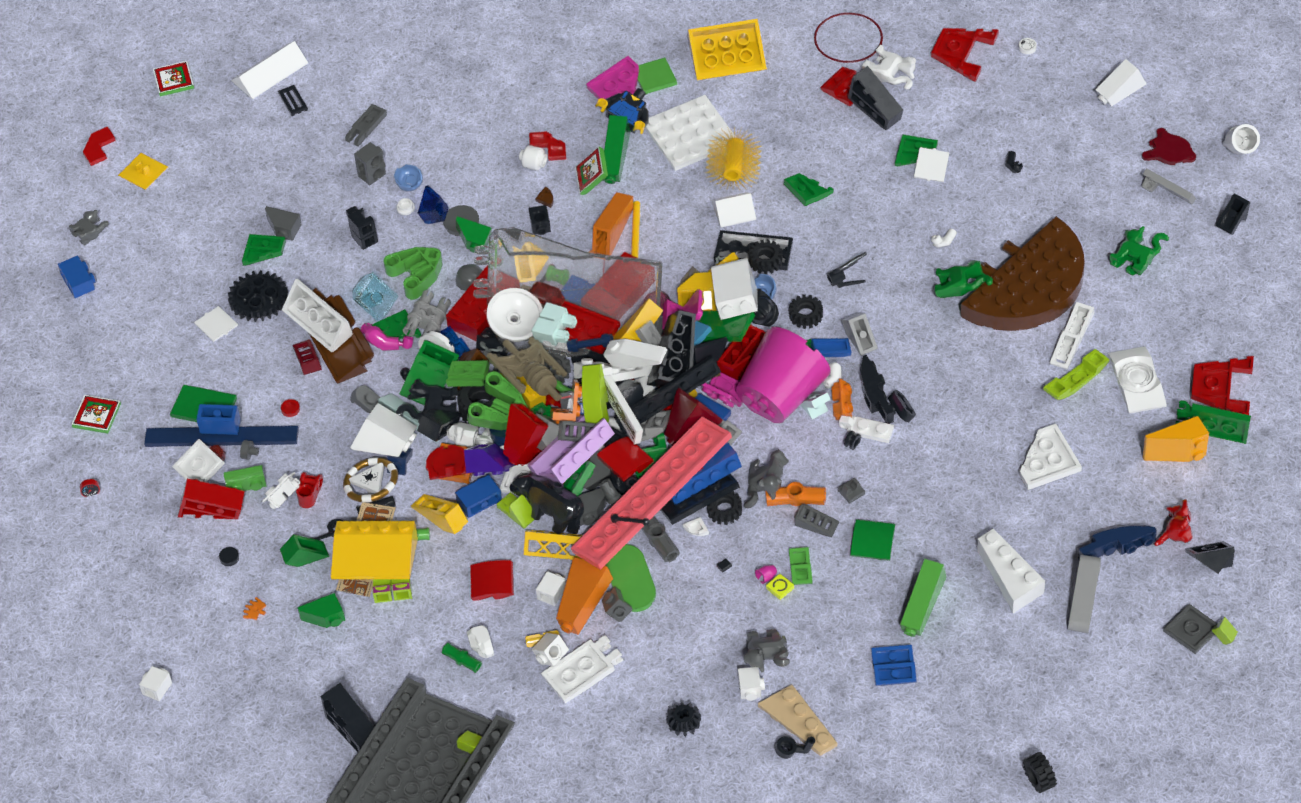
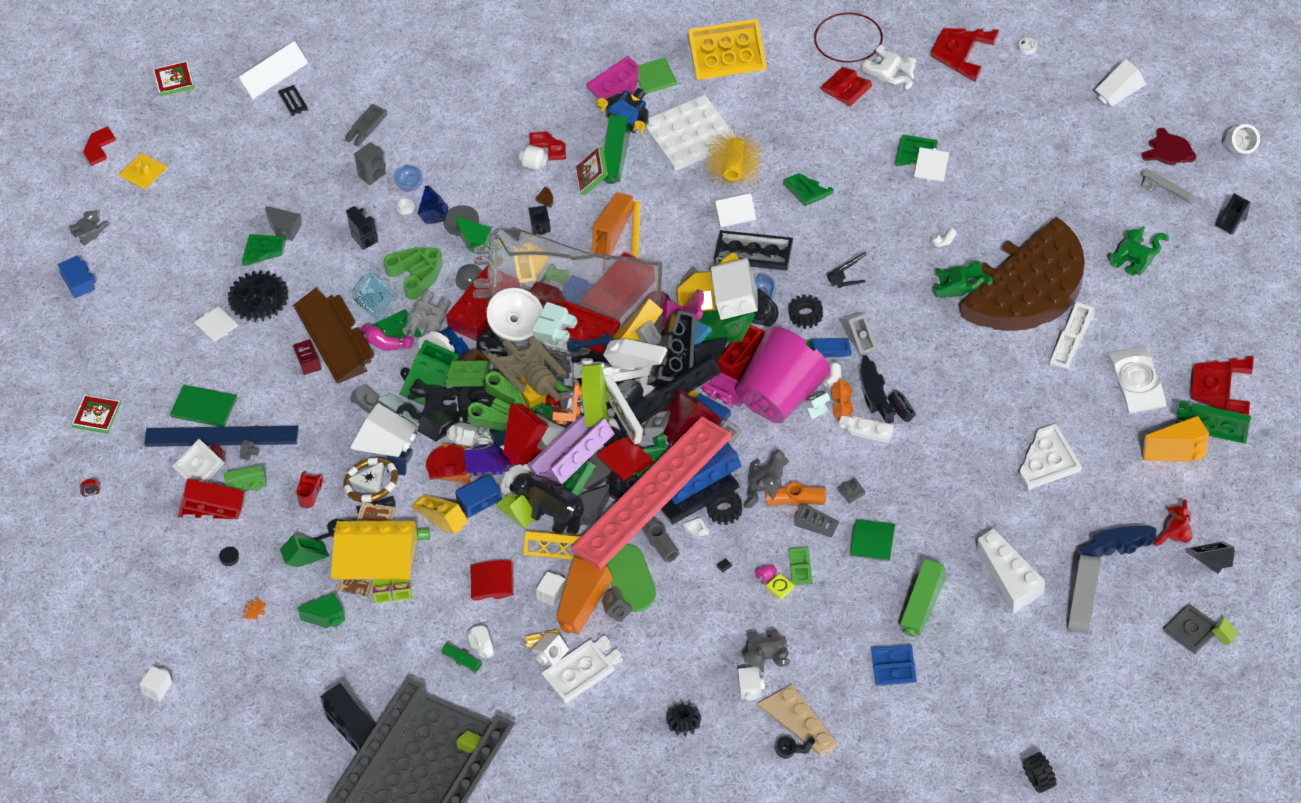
(218, 419): blue brick -> none
(286, 484): white hinge -> none
(290, 408): red tile -> none
(316, 316): white slope -> none
(562, 427): dark grey slope -> none
(609, 491): dark grey pin -> none
(614, 518): black hinge -> none
(765, 265): black tyre -> none
(852, 440): black bush -> none
(874, 99): black wedge -> none
(1010, 162): black arm -> none
(1069, 384): lime slope -> none

